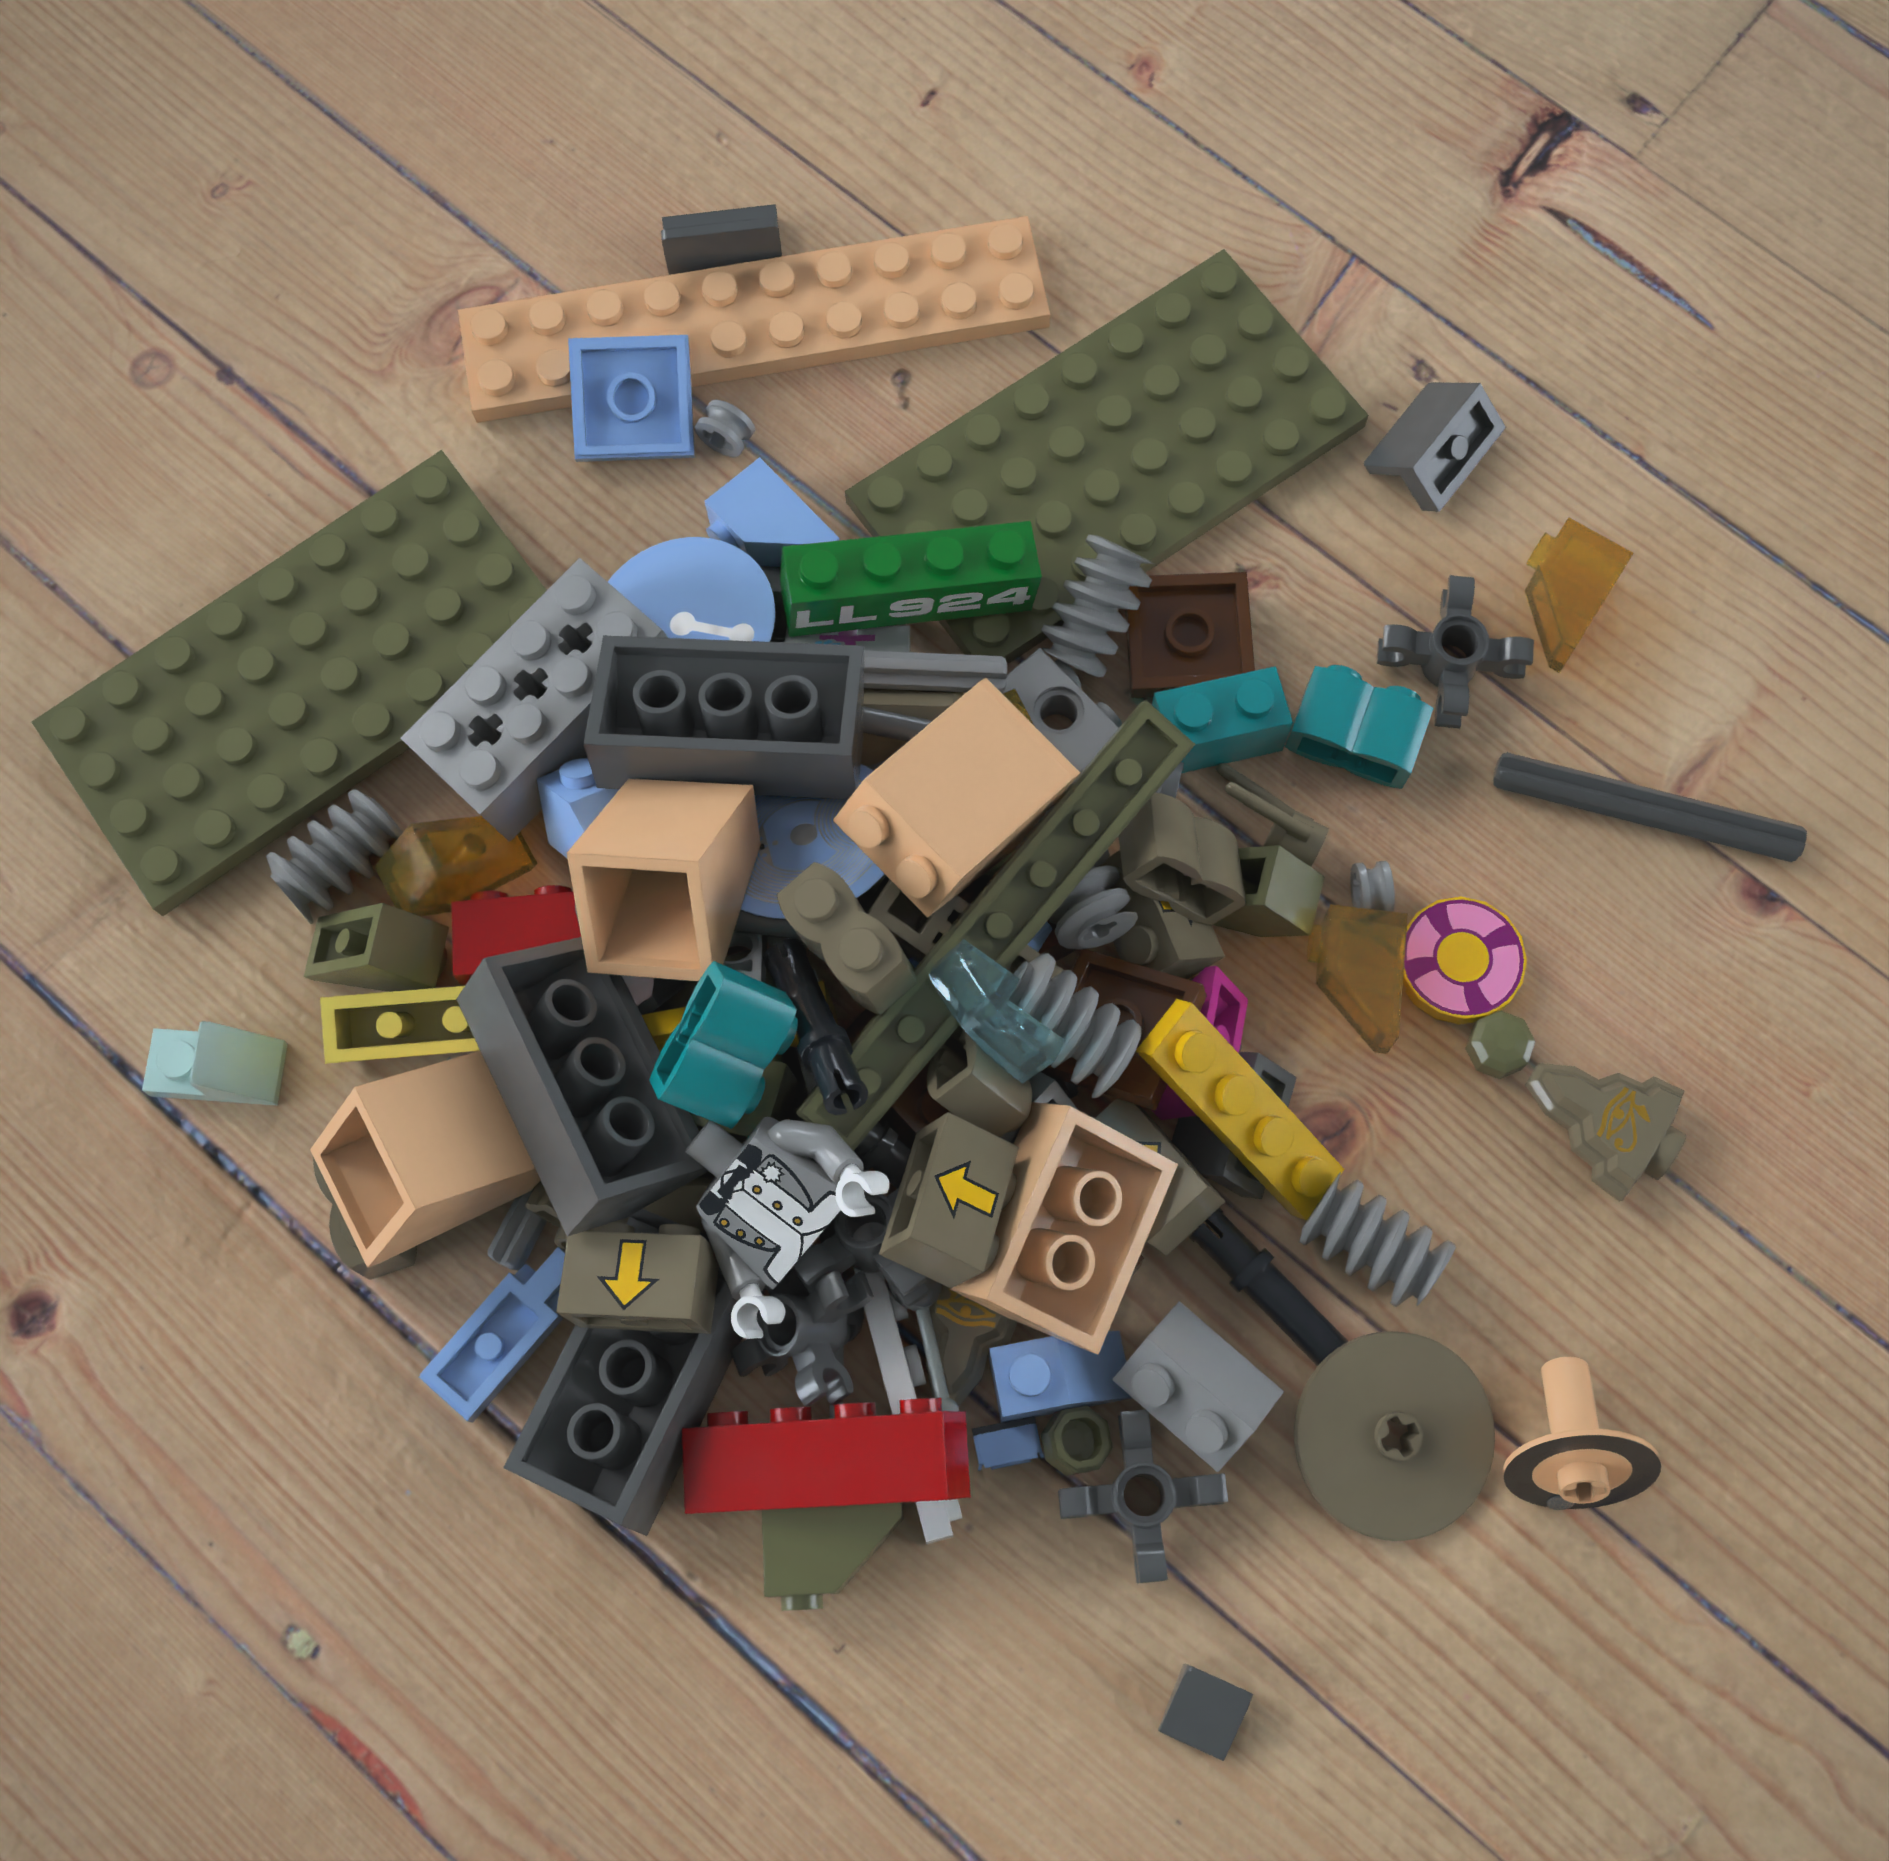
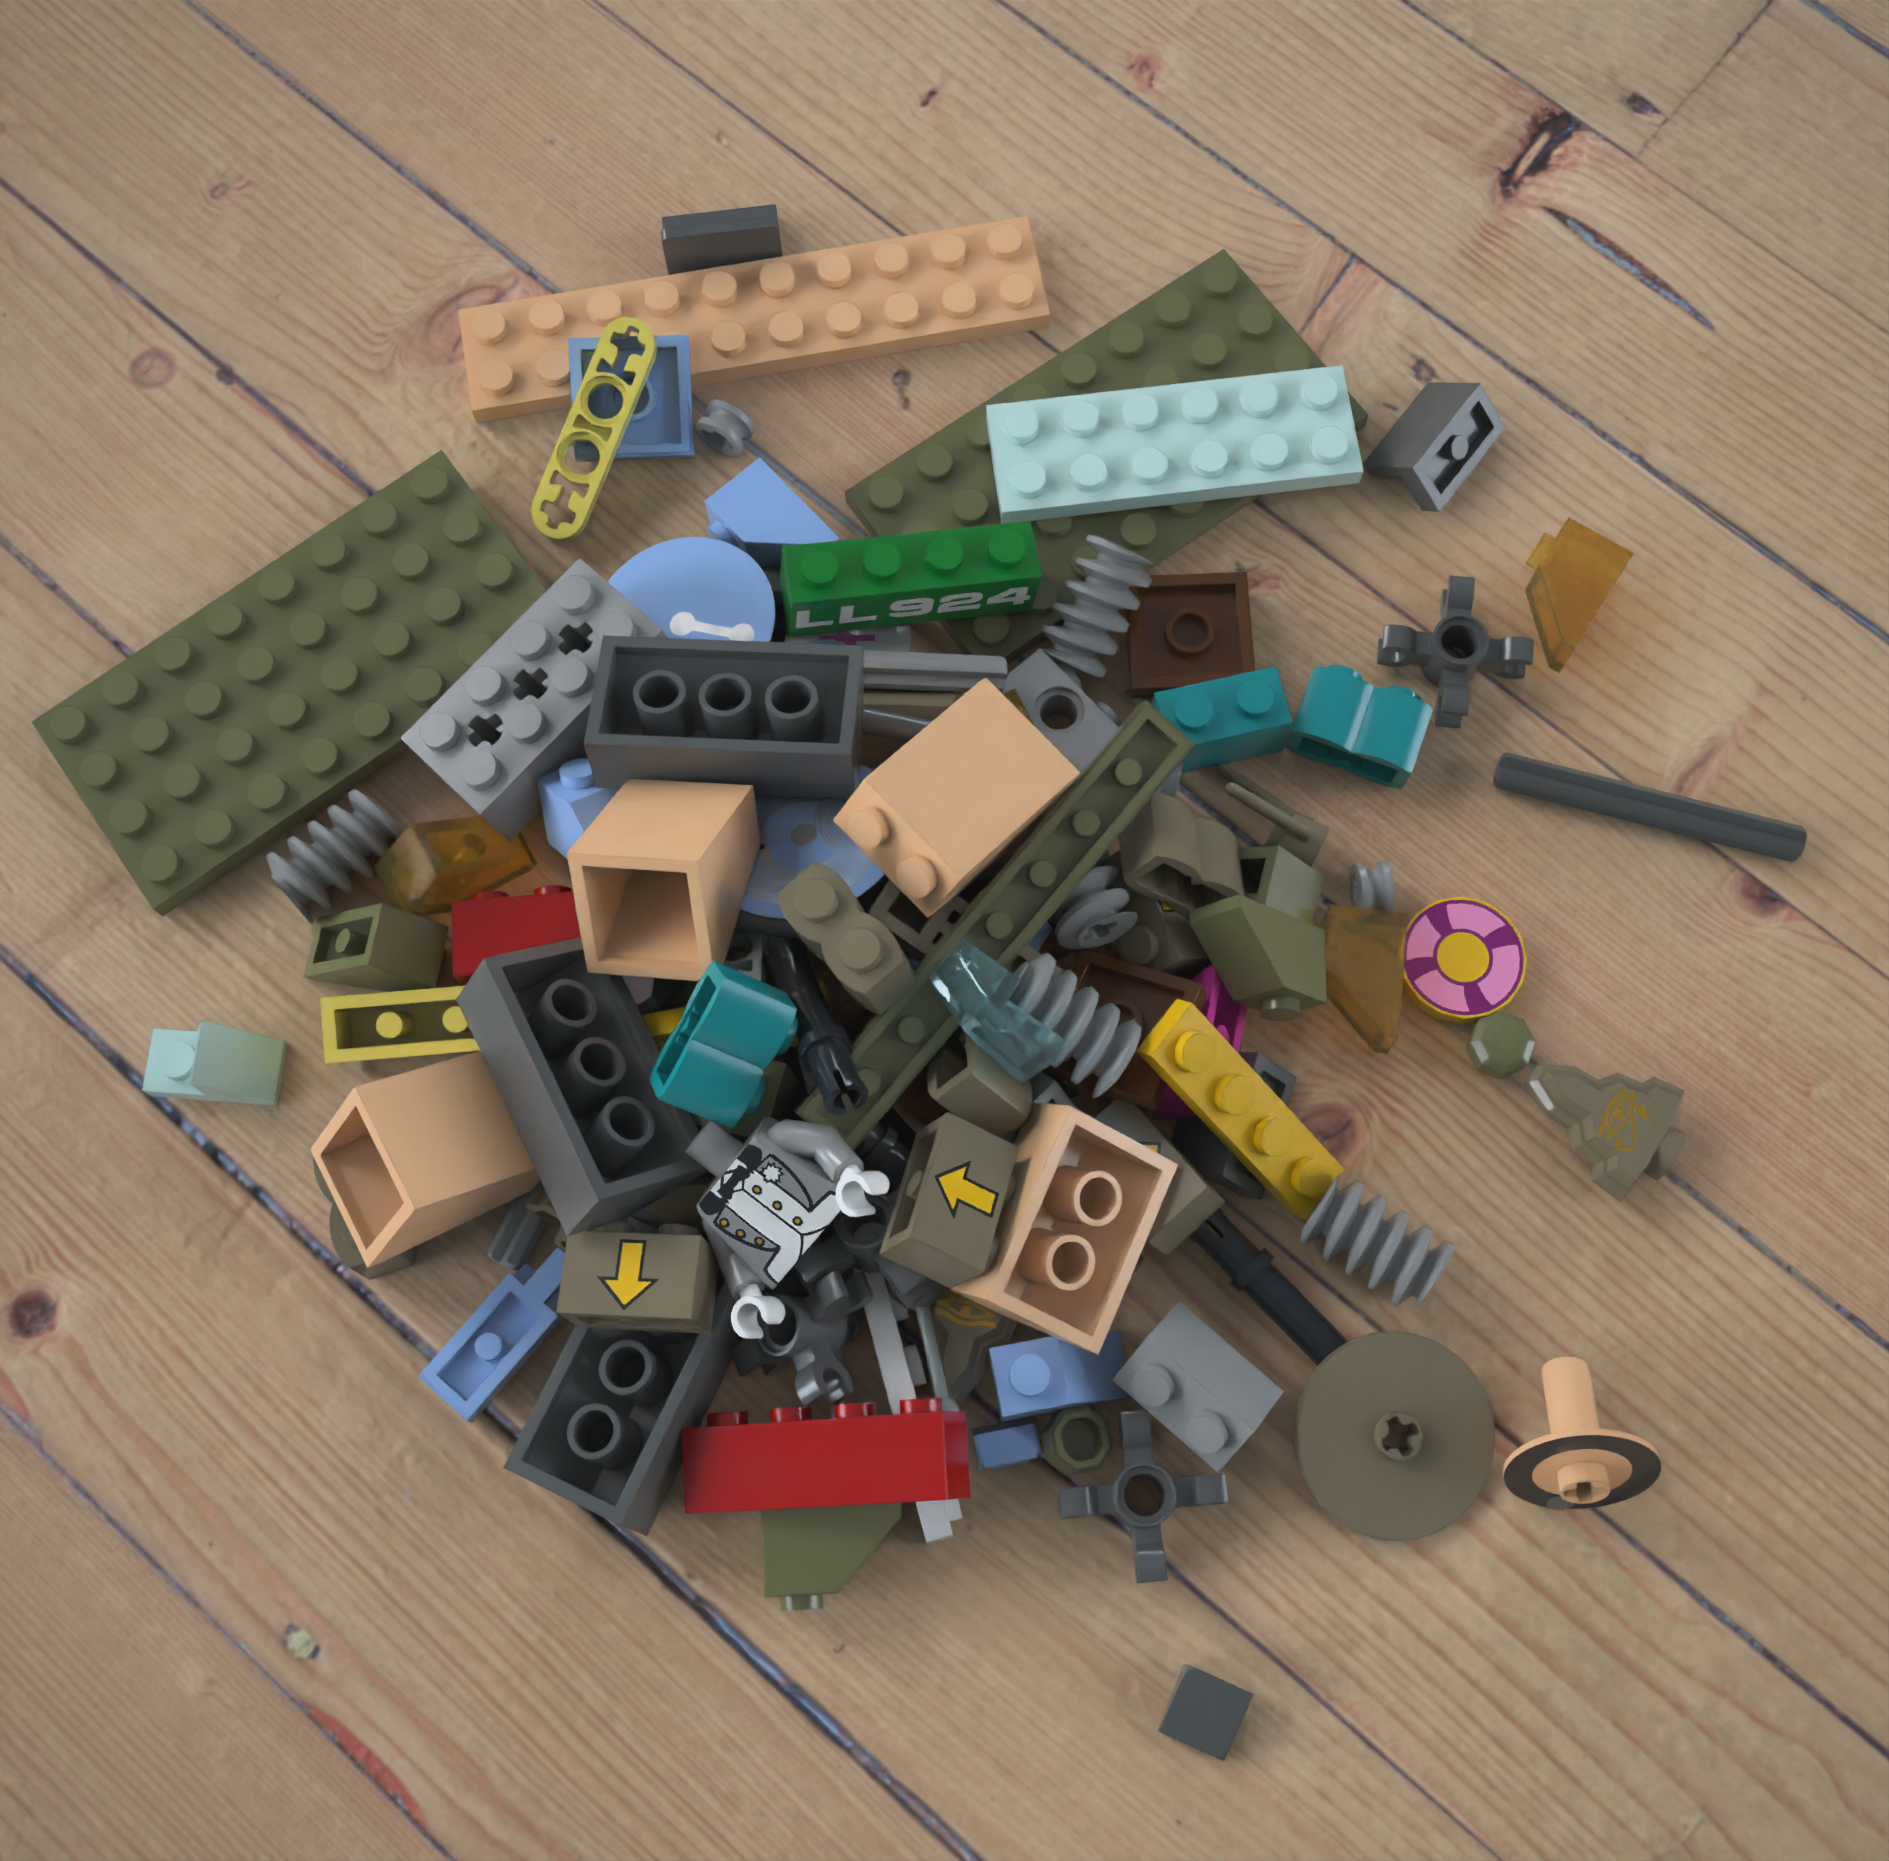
(585, 426): none -> light yellow beam
(1173, 444): none -> light aqua plate
(1263, 956): none -> olive slope

